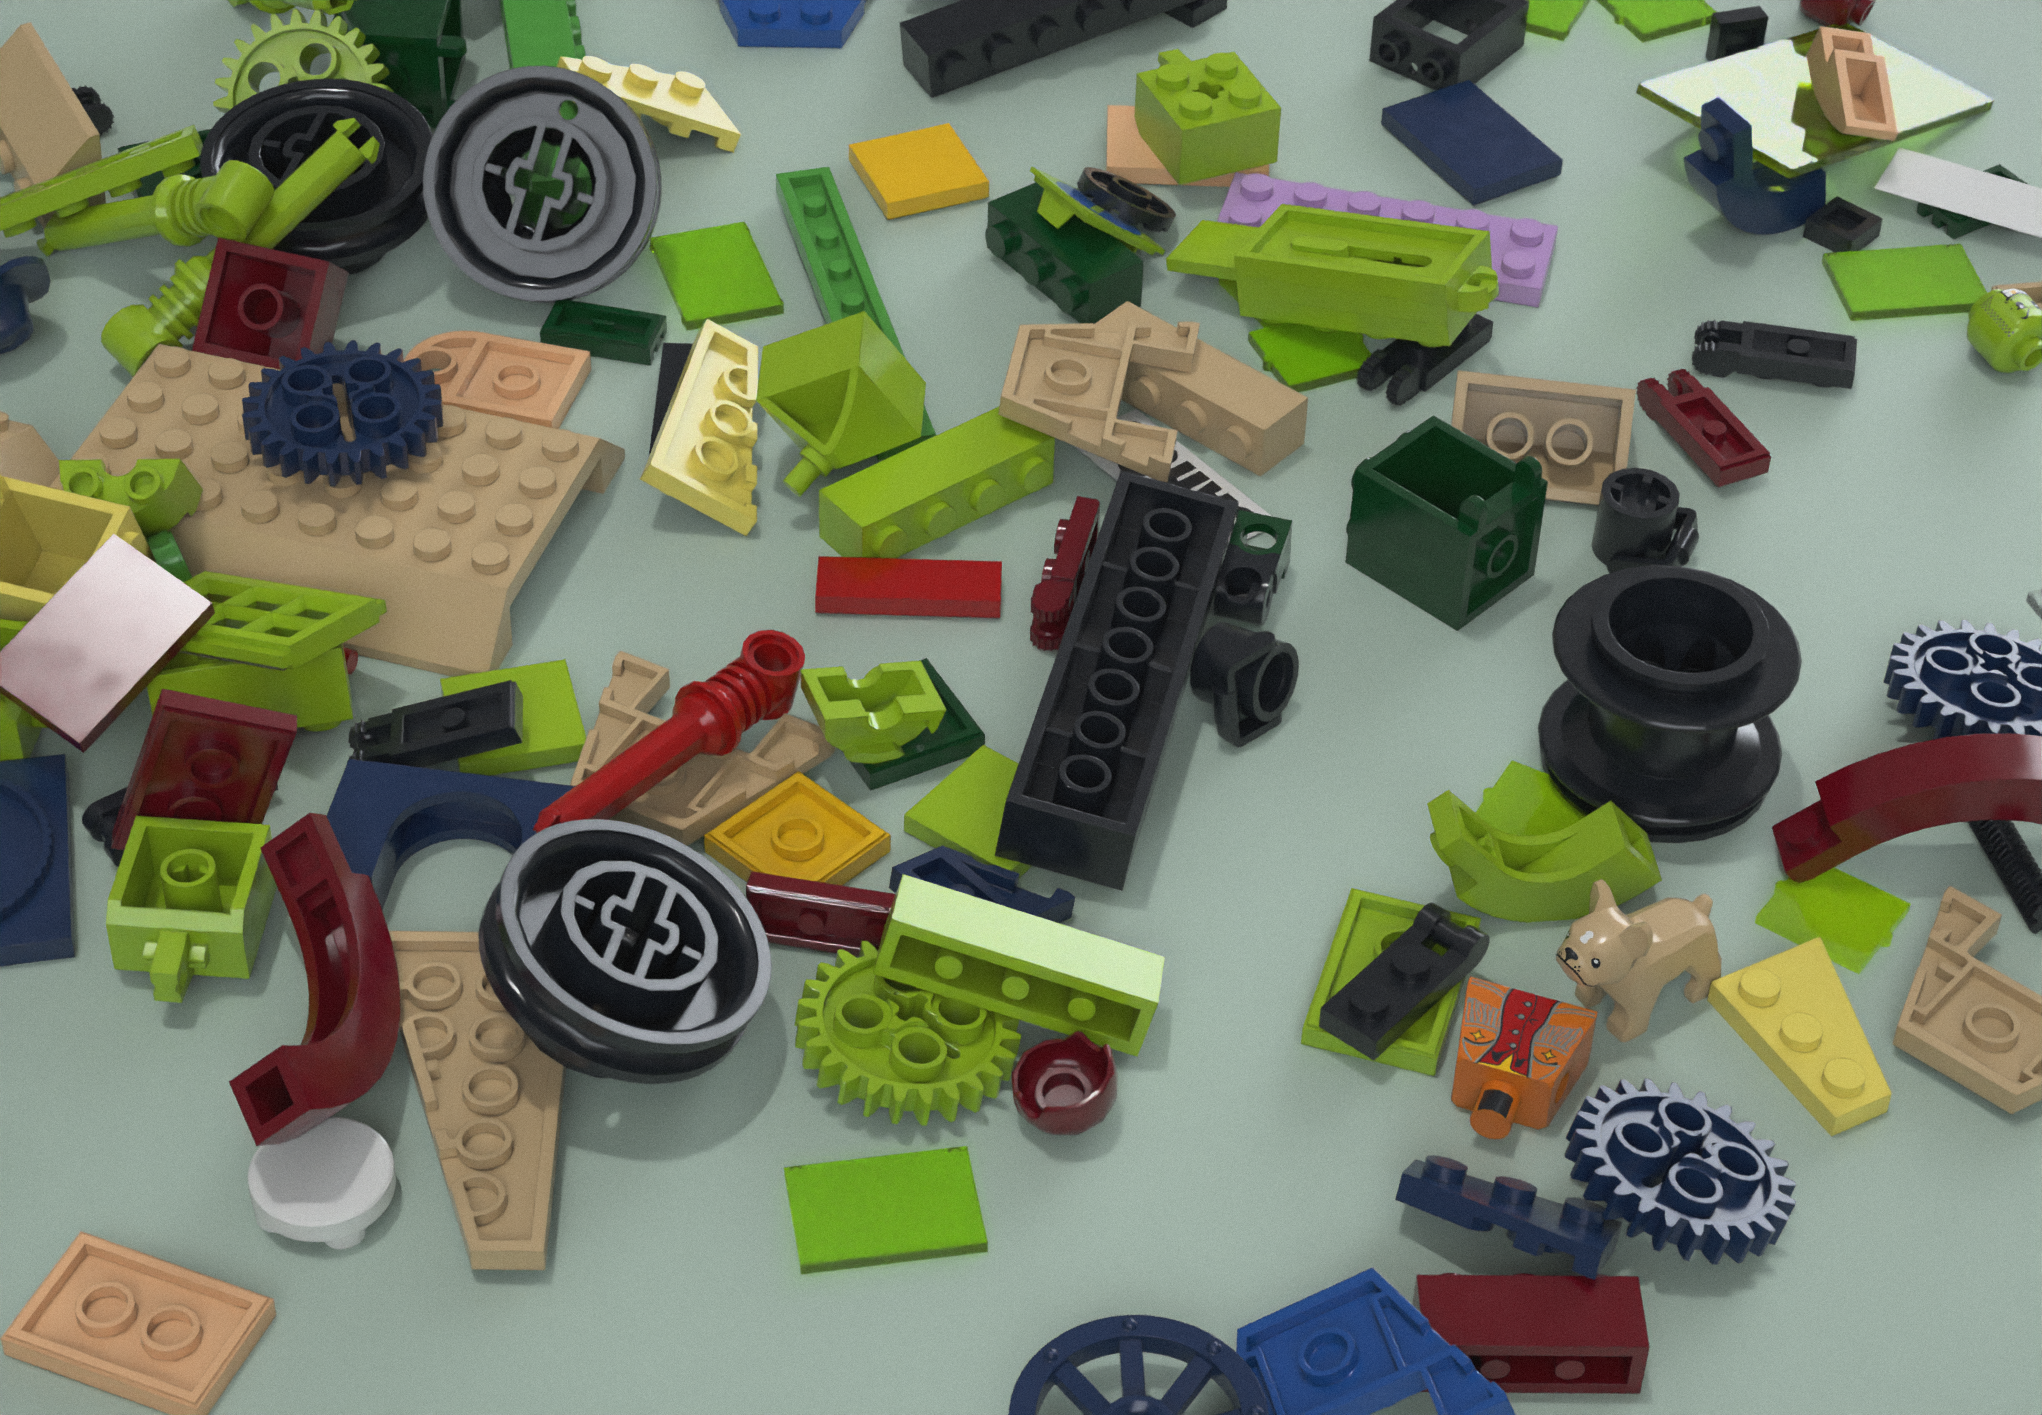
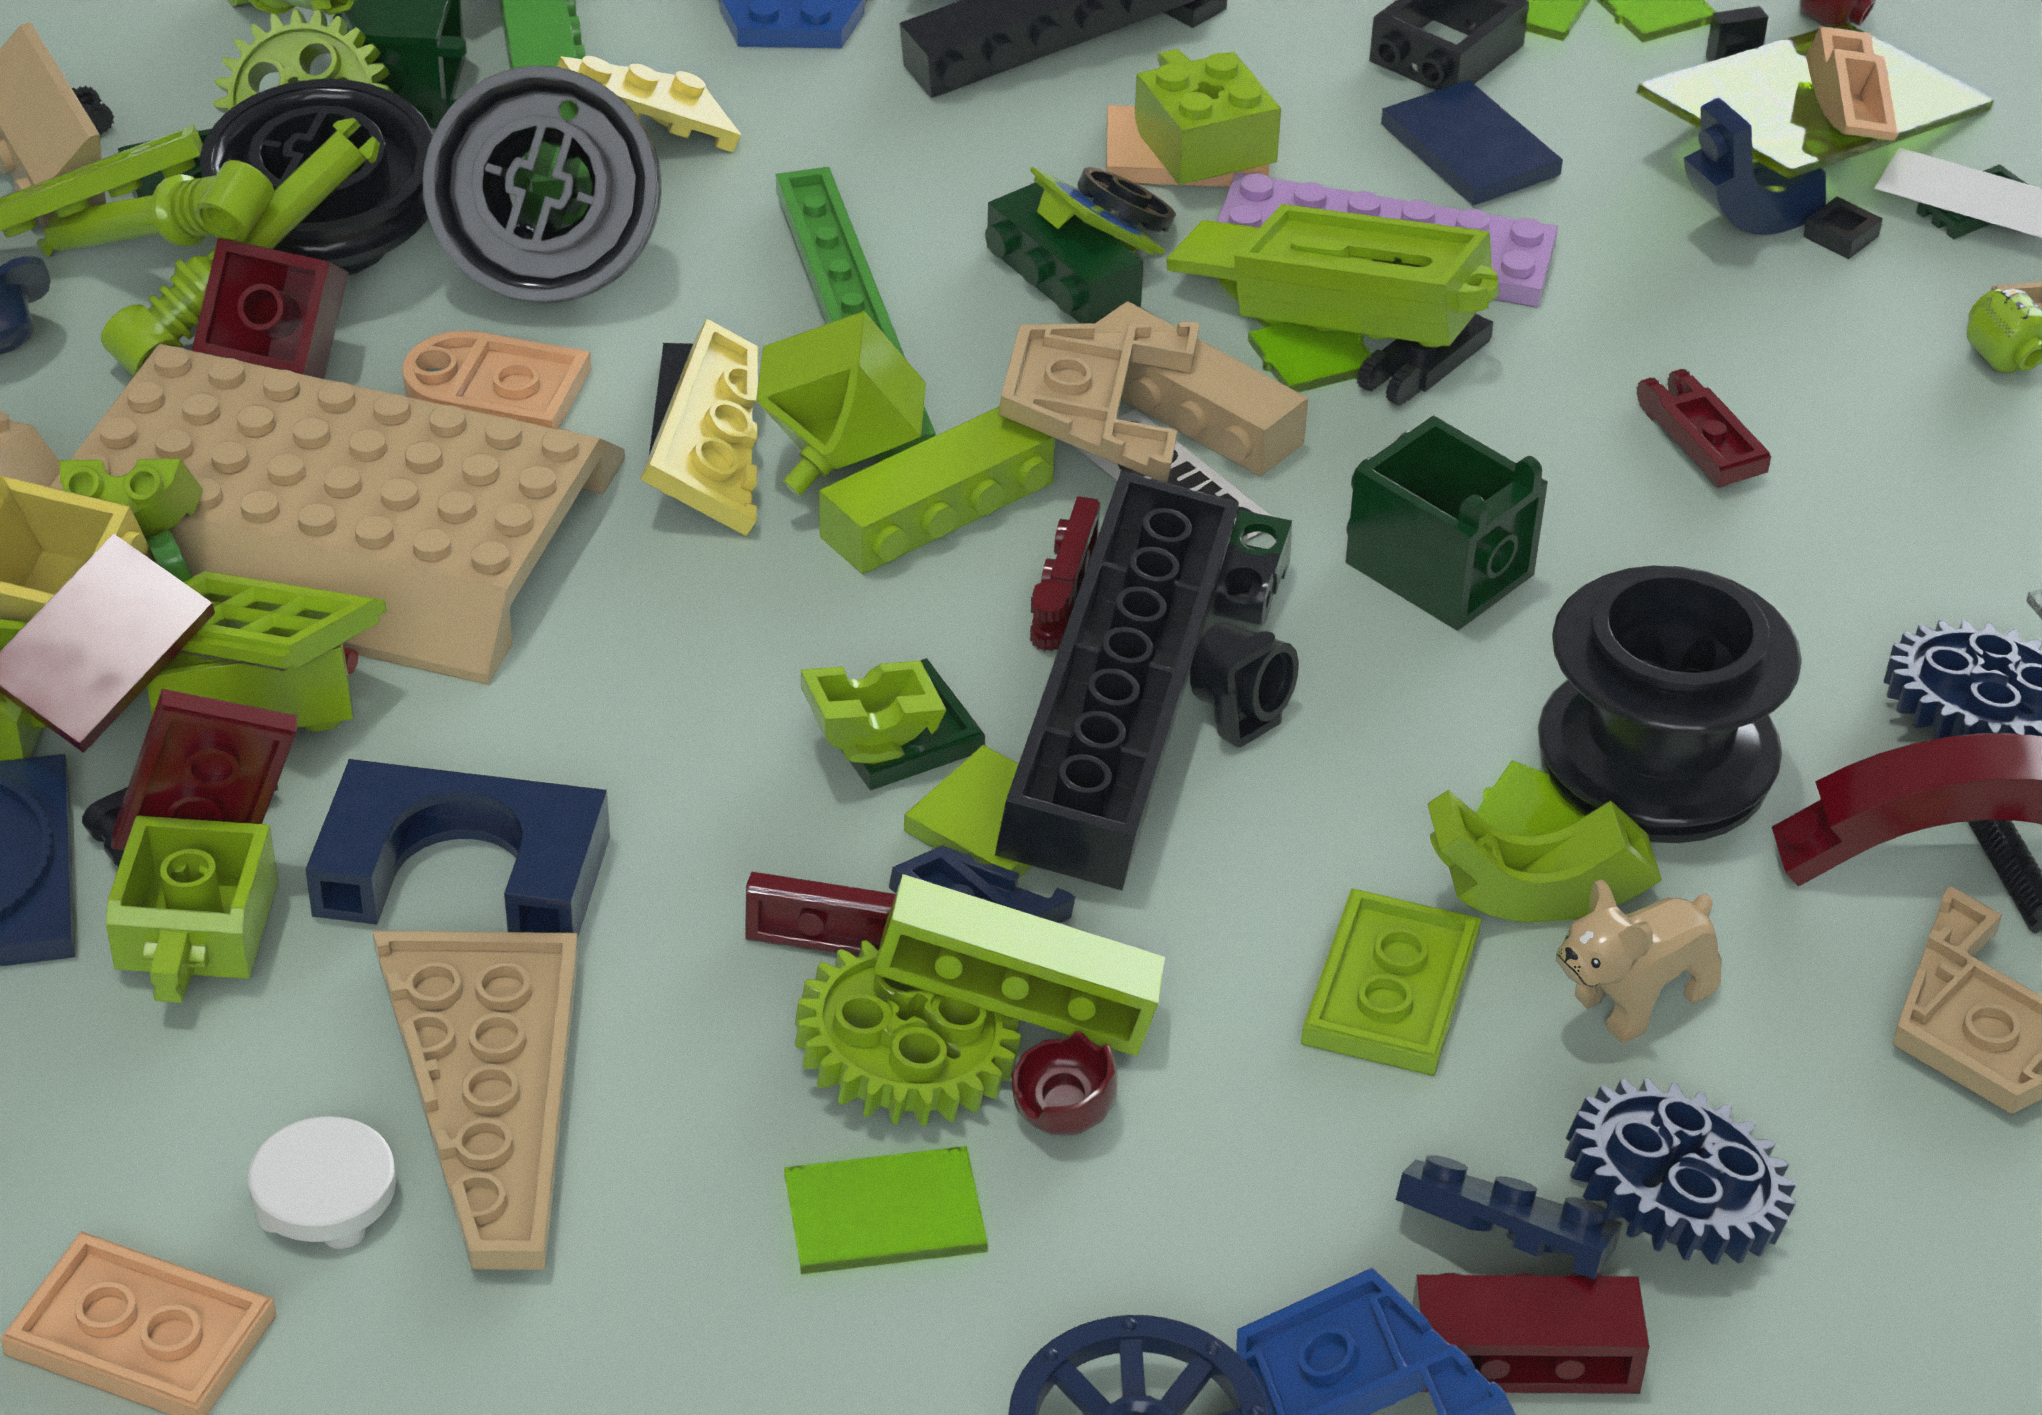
(297, 417): dark blue gear -> none
(349, 987): dark red arch -> none
(442, 728): black hinge -> none
(550, 718): lime tile -> none
(605, 331): dark green tile -> none
(624, 952): black wheel -> none
(704, 721): red piece -> none
(707, 786): tan wing -> none
(716, 275): clear neon green piece -> none
(799, 835): yellow tile -> none
(908, 587): red tile -> none
(918, 171): yellow tile -> none
(1403, 982): black plate -> none
(1518, 1056): orange torso -> none
(1569, 427): tan slope -> none
(1638, 522): black piece -> none
(1775, 353): black hinge -> none
(1806, 1034): light yellow wing -> none
(1841, 910): clear neon green piece -> none
(1904, 281): clear neon green piece -> none

